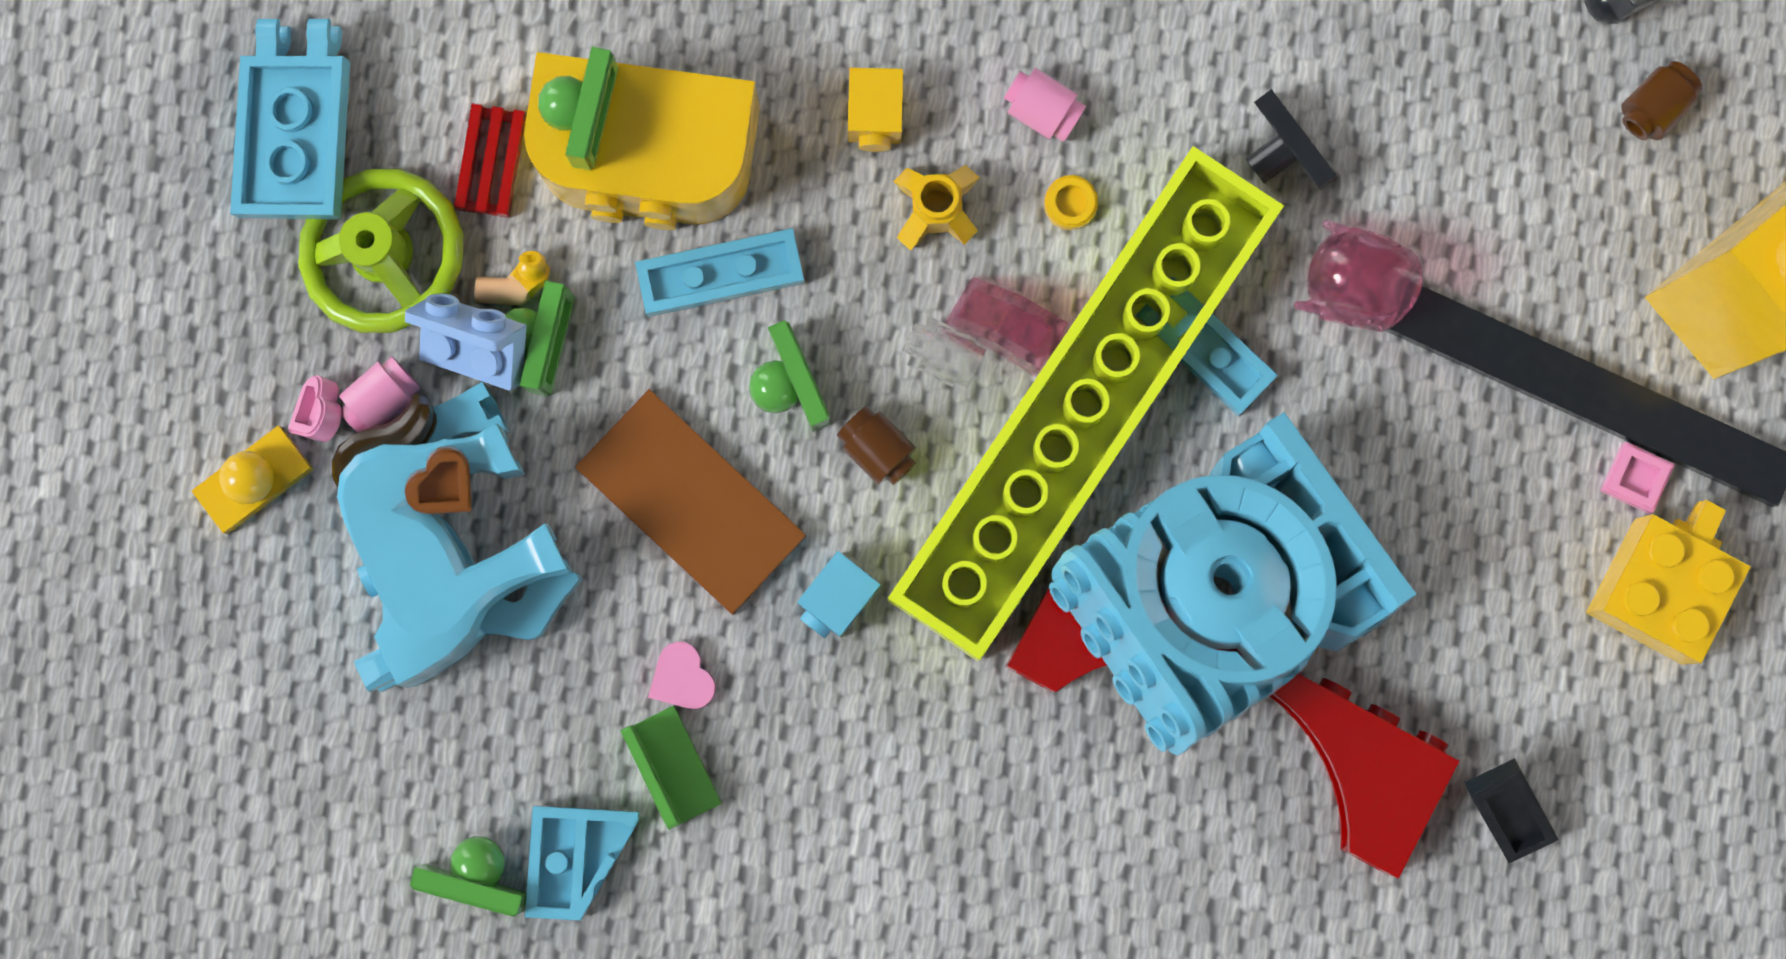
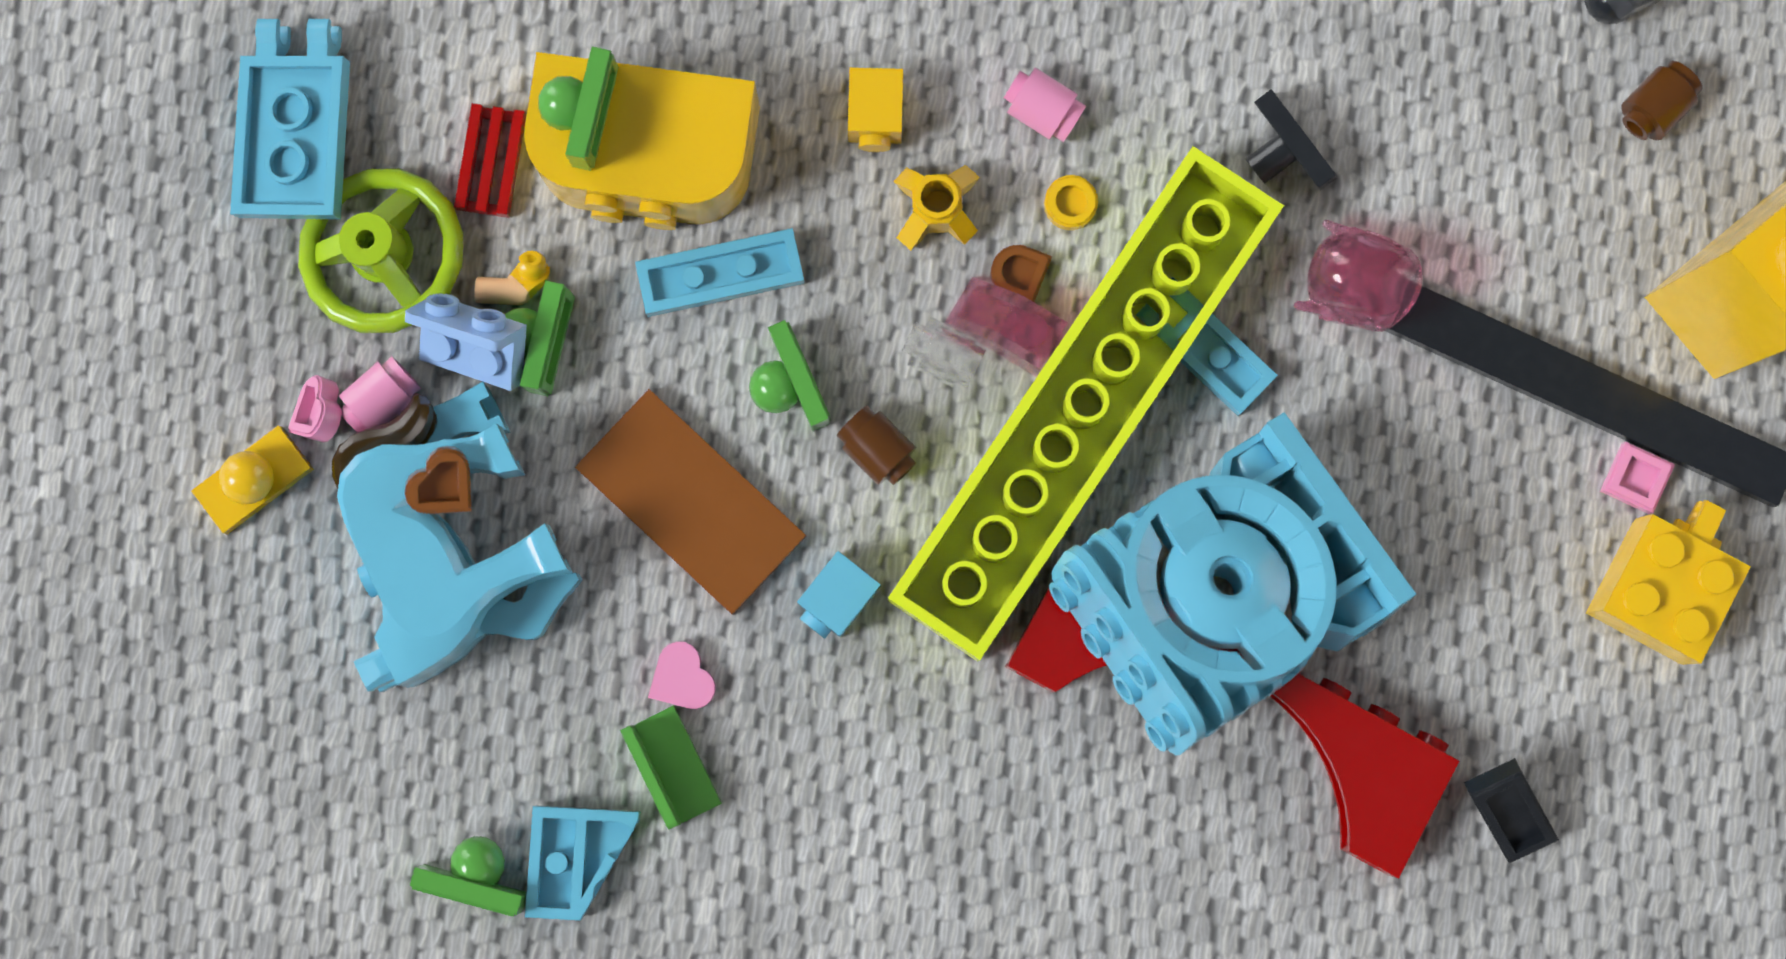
(1020, 270): none -> dark orange tile

